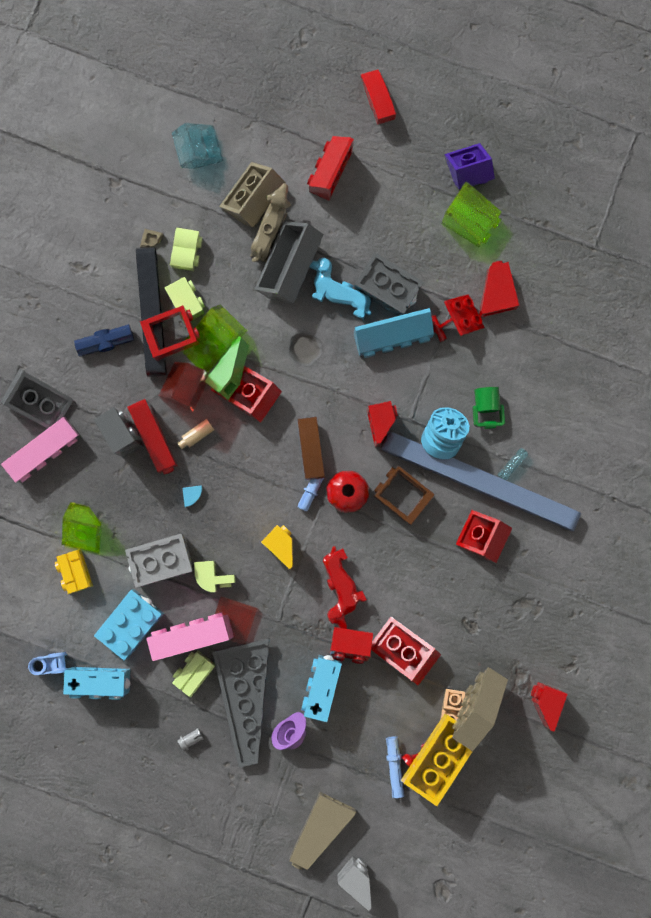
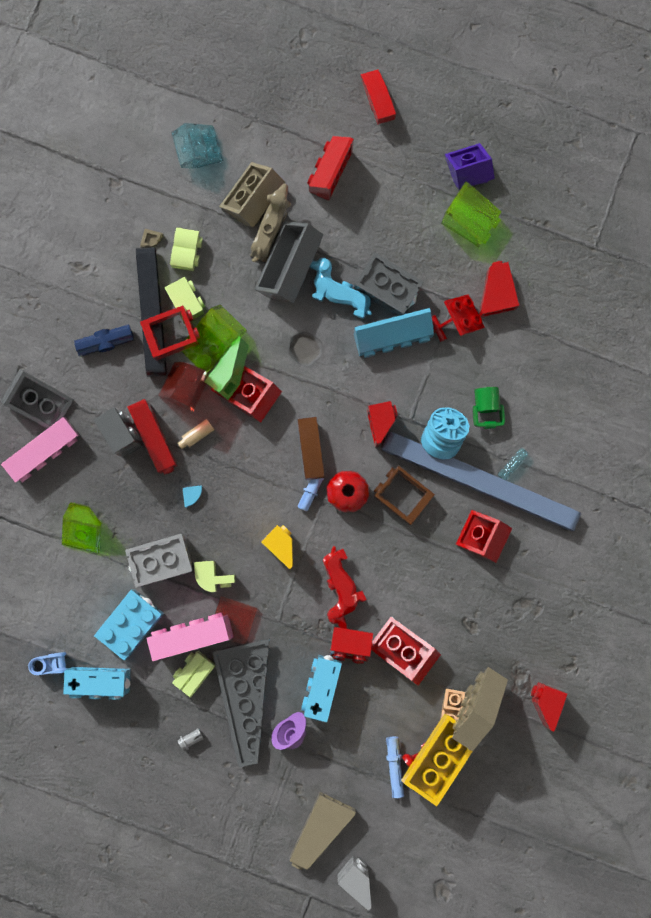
(74, 572): yellow brick -> none

